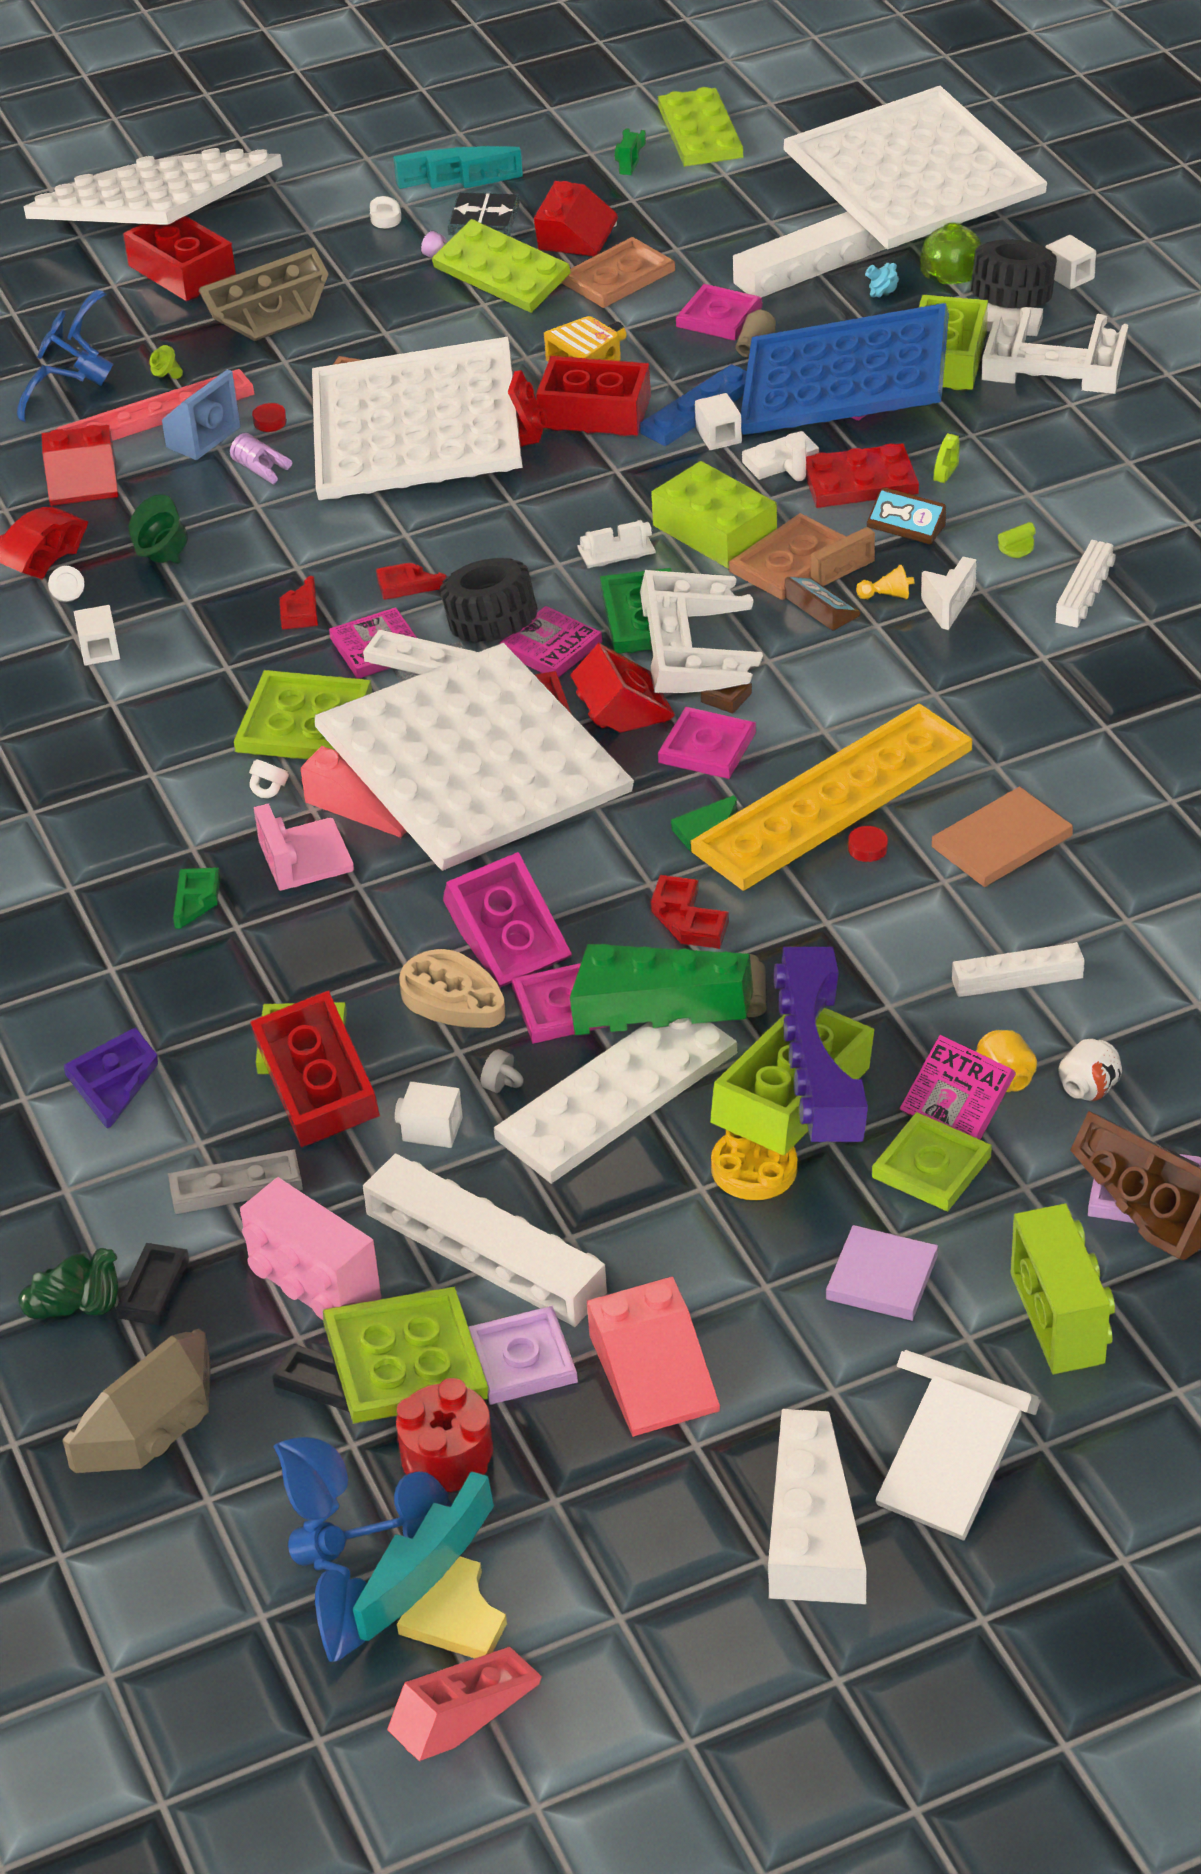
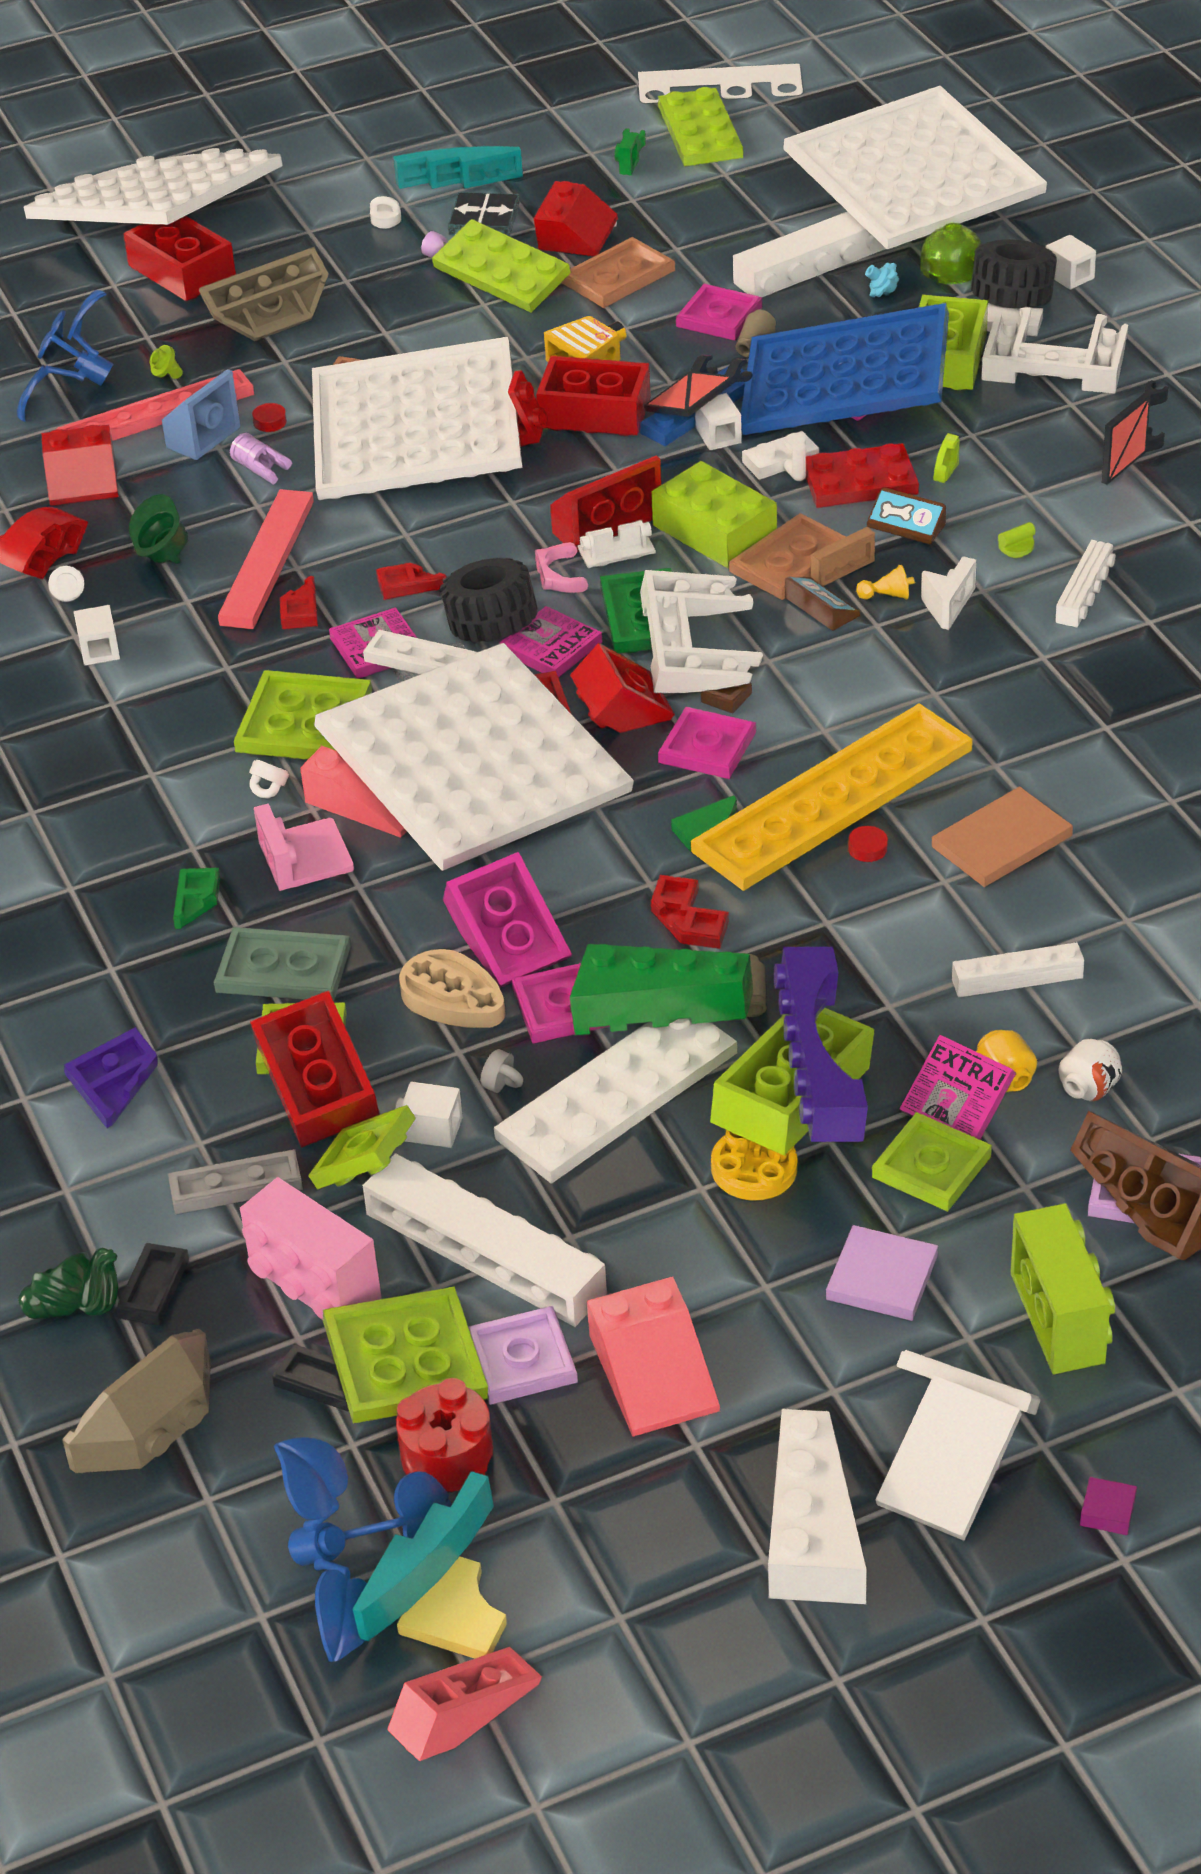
(265, 559): none -> coral tile
(282, 963): none -> sand green tile
(362, 1148): none -> lime plate
(551, 580): none -> bright pink cap
(607, 502): none -> red slope
(697, 387): none -> flag
(726, 77): none -> white piece
(1108, 1506): none -> magenta tile
(1129, 435): none -> flag

